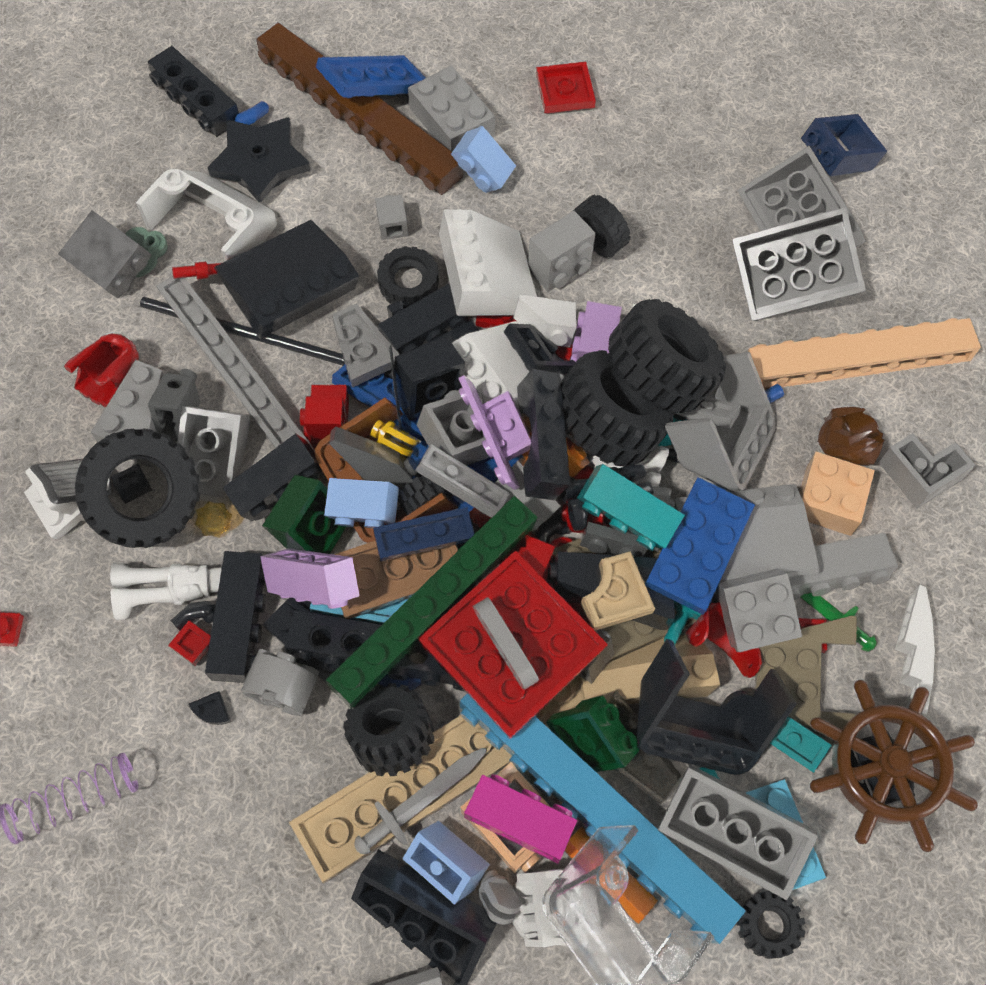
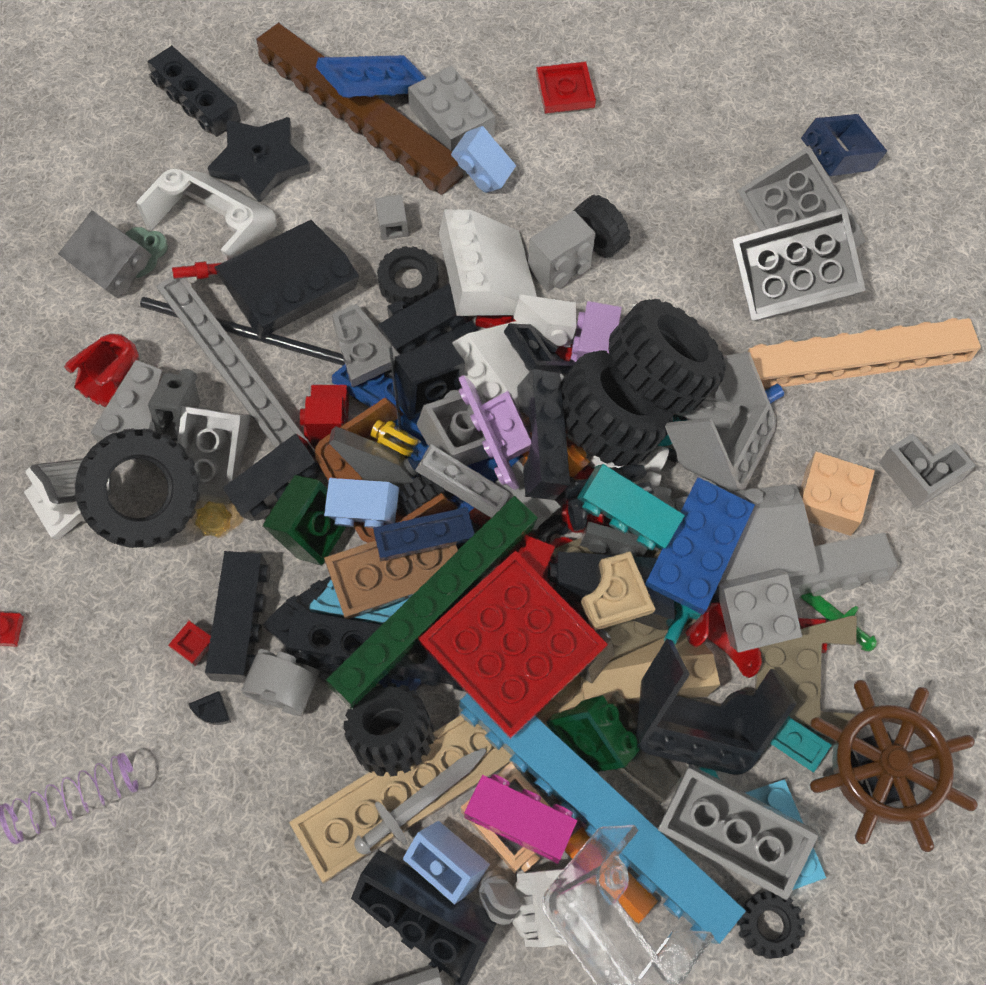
(131, 483): black tile -> none
(183, 585): white piece -> none
(193, 611): black arm -> none
(253, 114): blue arm -> none
(310, 577): lavender brick -> none
(505, 643): light grey beam -> none
(851, 436): reddish brown hair -> none
(917, 641): white slope -> none

